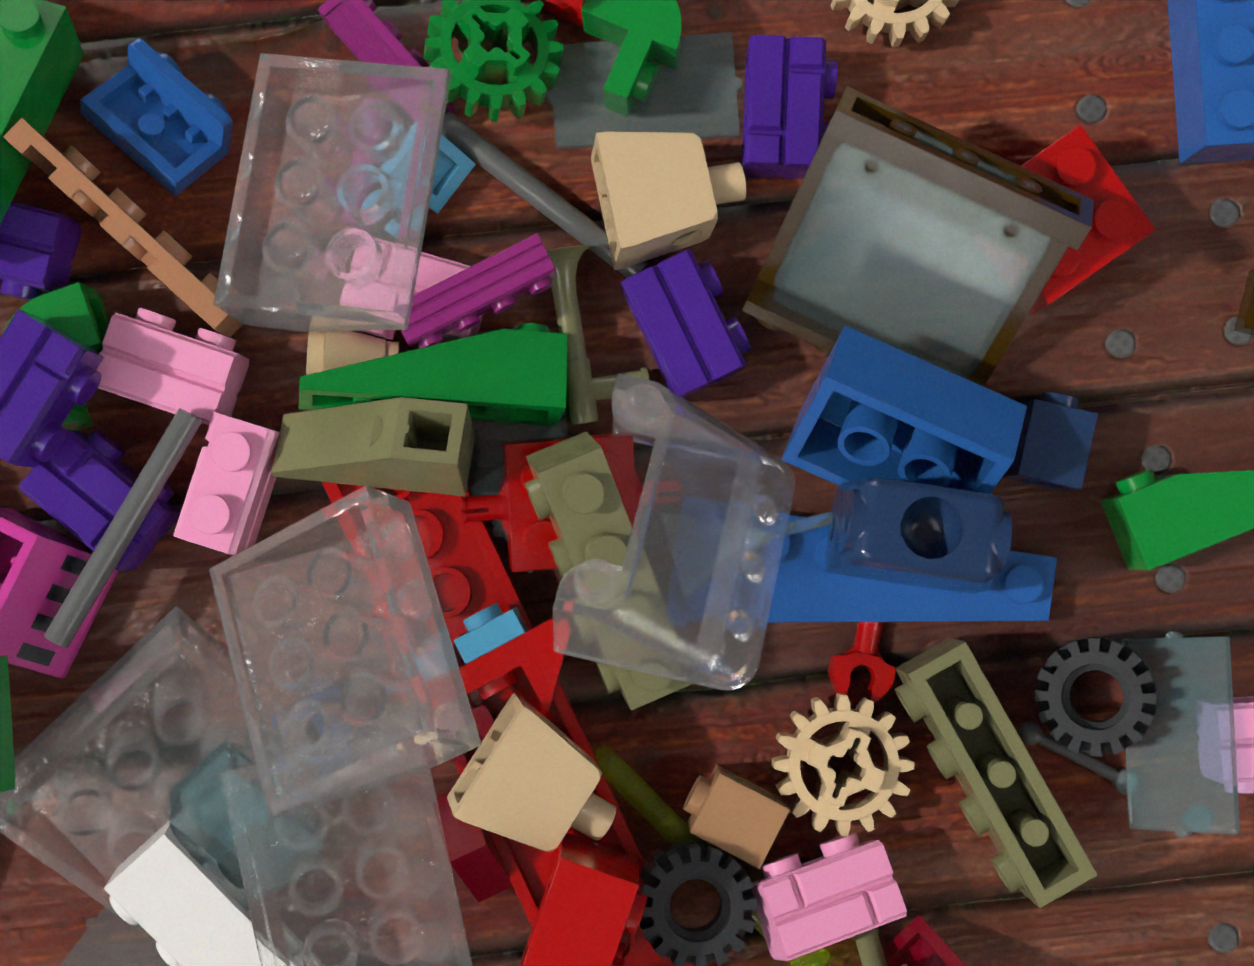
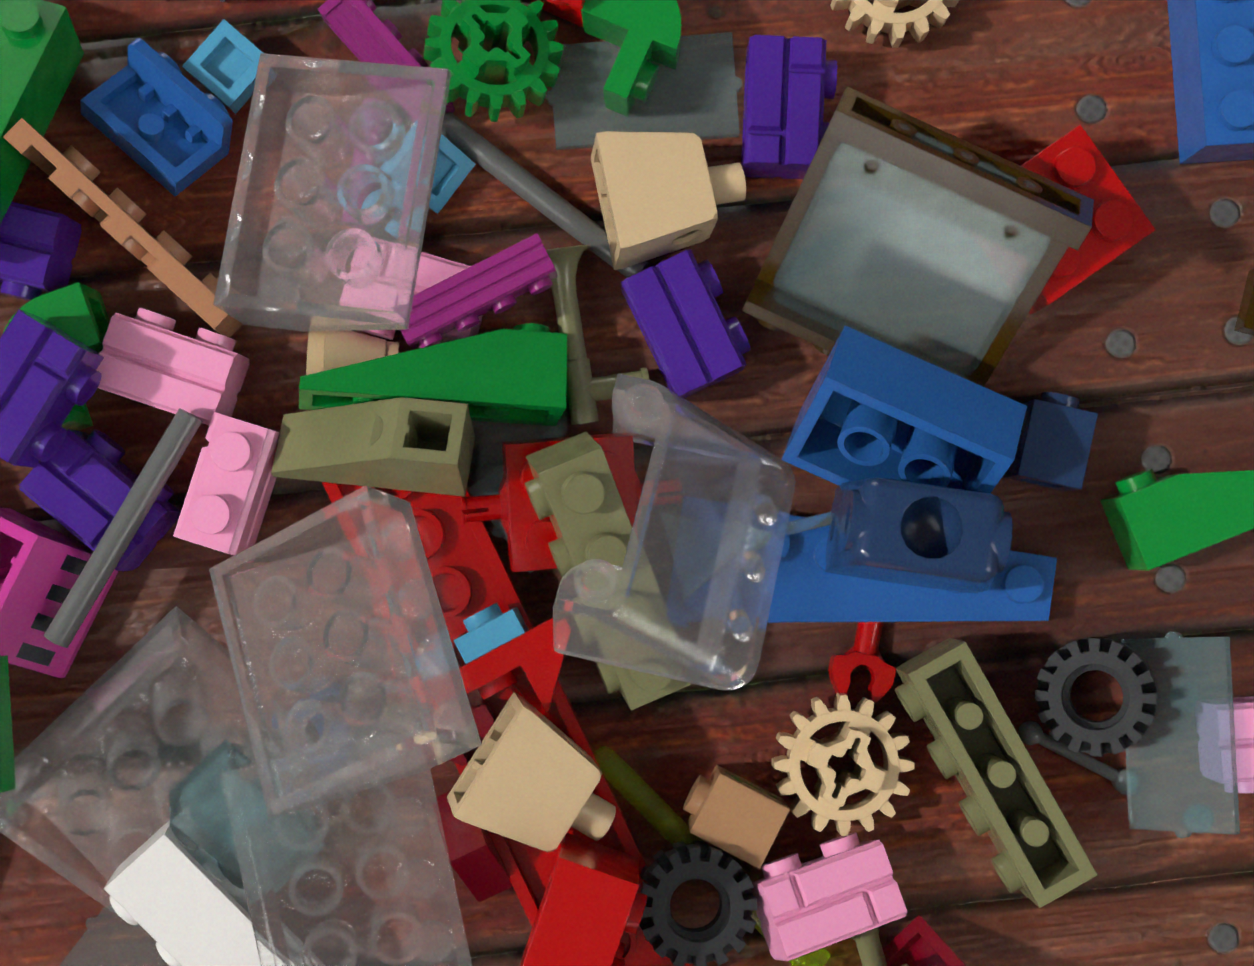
(226, 65): none -> dark azure plate

